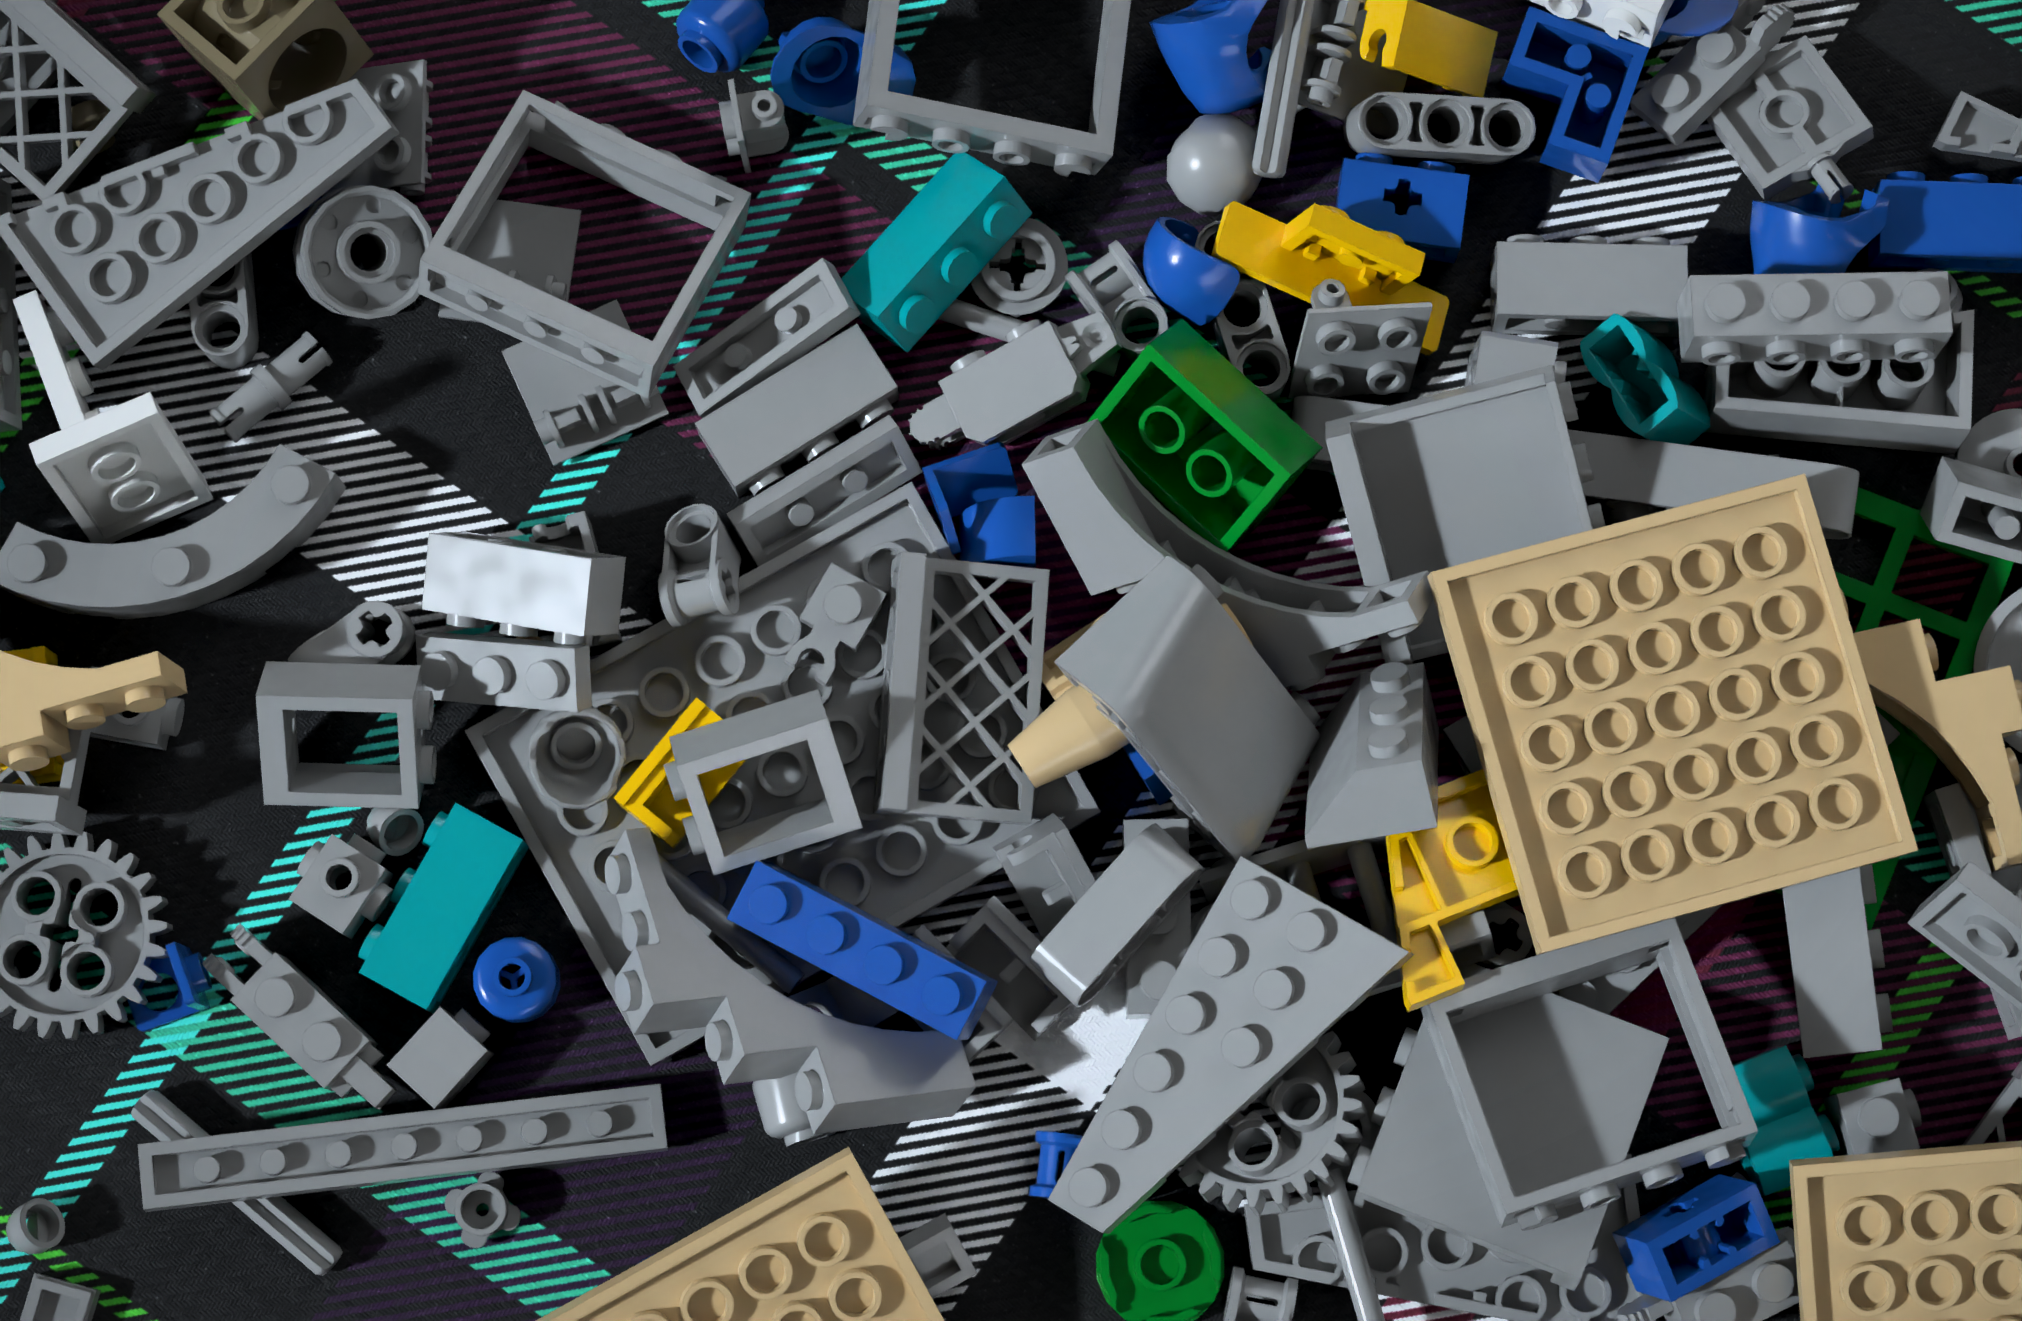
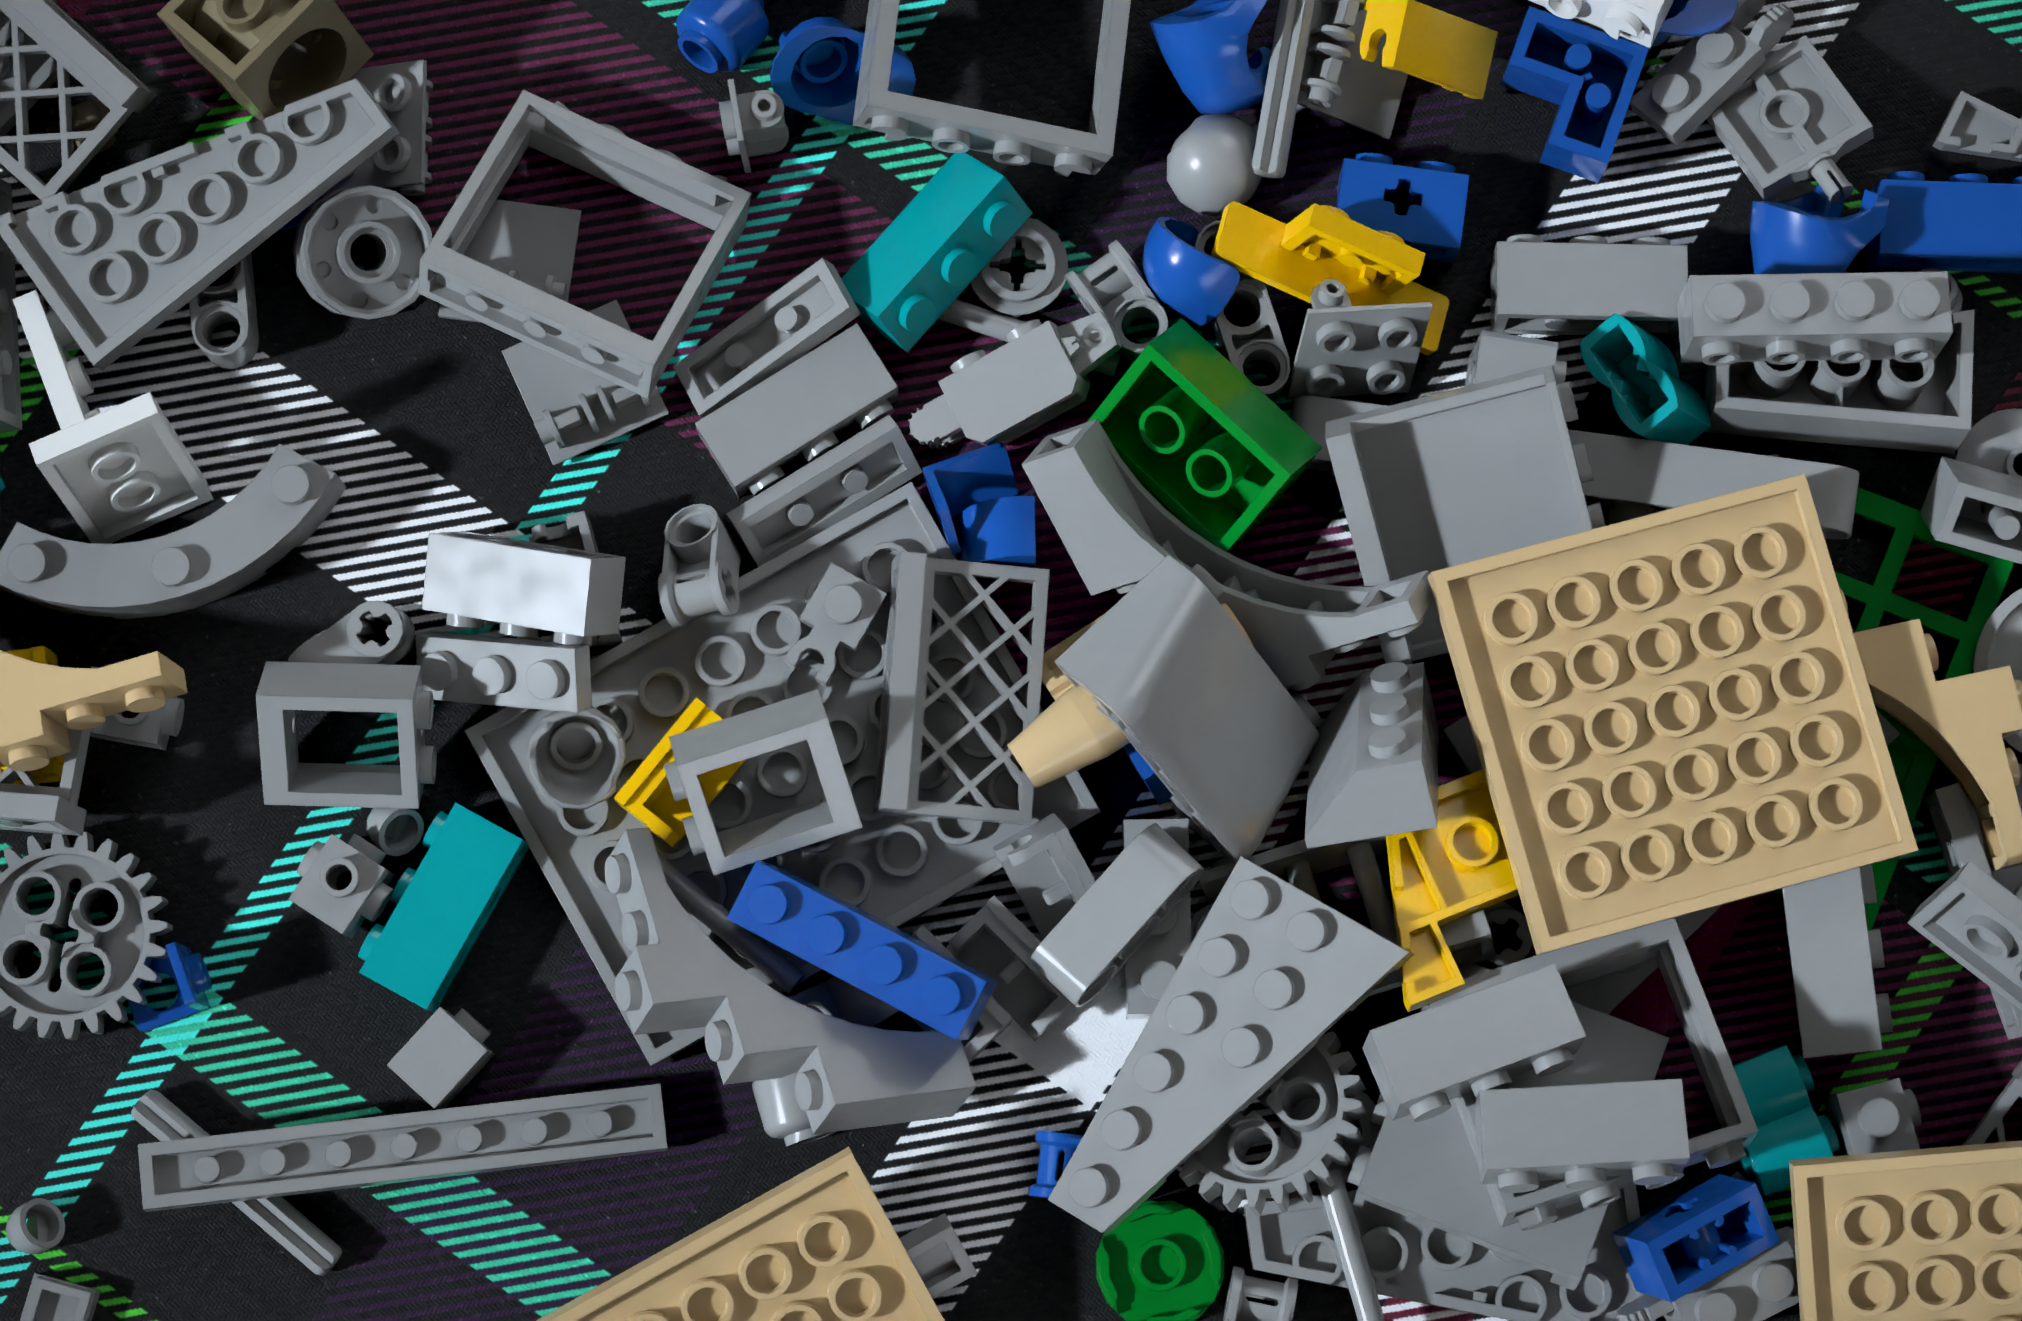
(270, 386): light grey pin -> none
(304, 1021): light grey hinge -> none
(465, 1203): light grey plate -> none
(523, 1002): blue head -> none
(1467, 121): light grey beam -> none
(1474, 1044): none -> light grey brick
(1581, 1134): none -> light grey brick

